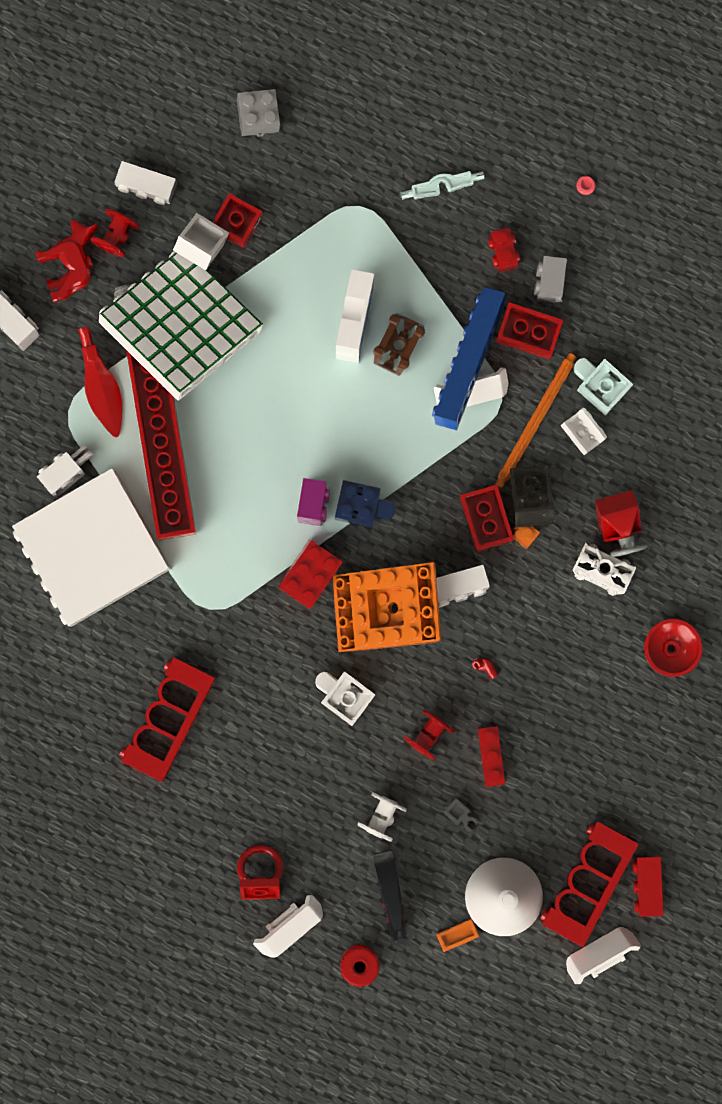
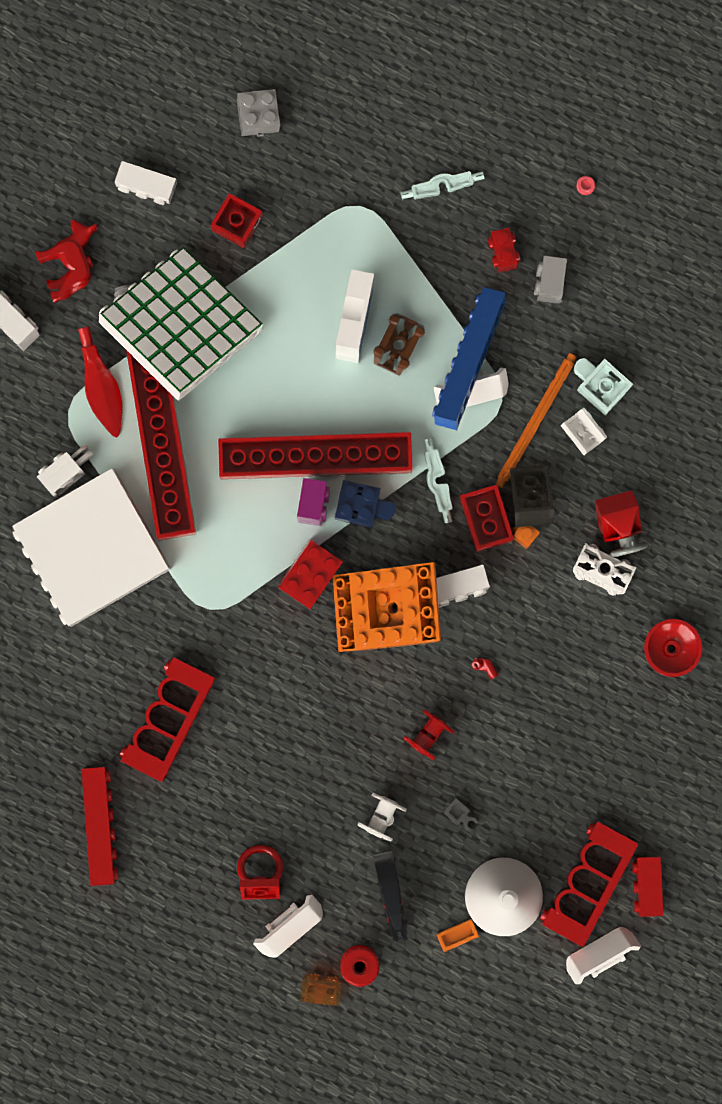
(98, 826): none -> red brick
(117, 235): red hose -> none
(201, 241): white piece -> none
(315, 455): none -> red brick
(320, 990): none -> clear orange brick
(344, 696): white brick -> none
(435, 470): none -> light aqua piece
(491, 756): red brick -> none
(529, 331): red brick -> none

